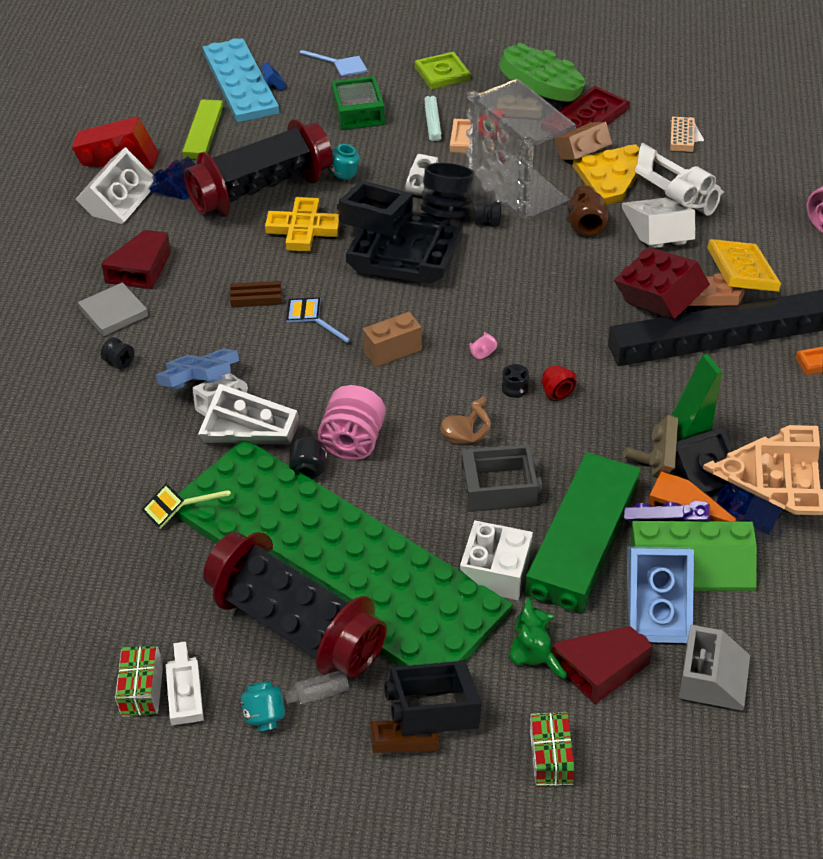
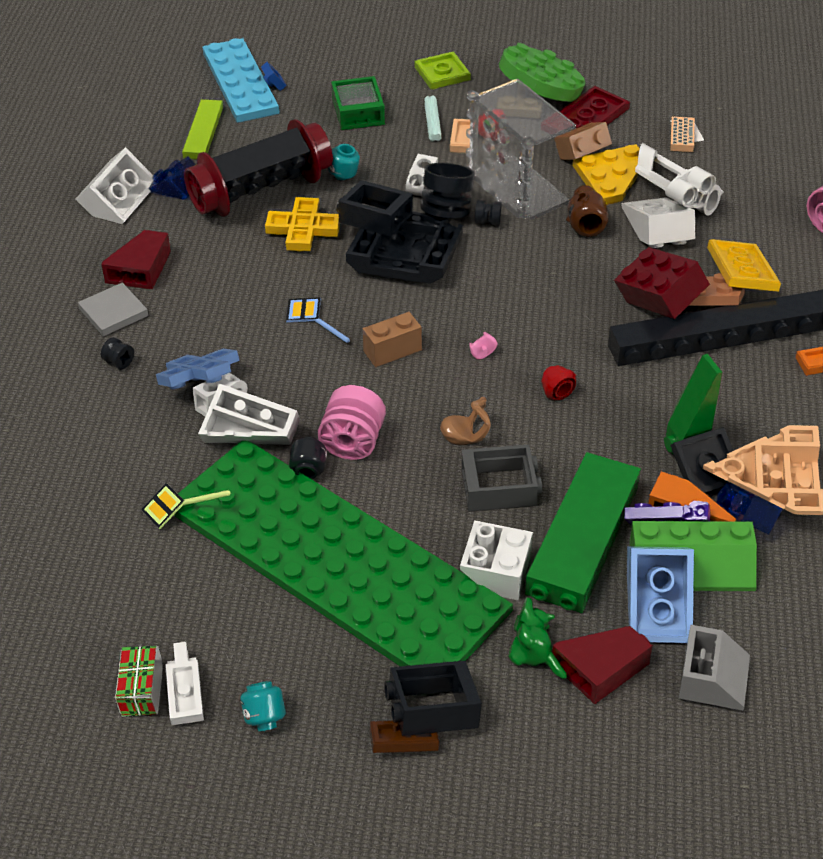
(102, 143): red wedge -> none
(255, 294): reddish brown tile -> none
(295, 603): brick -> none
(317, 688): clear cylinder -> none
(345, 66): light blue piece -> none
(515, 380): black wheel -> none
(551, 749): piece -> none
(664, 451): dark tan plate -> none

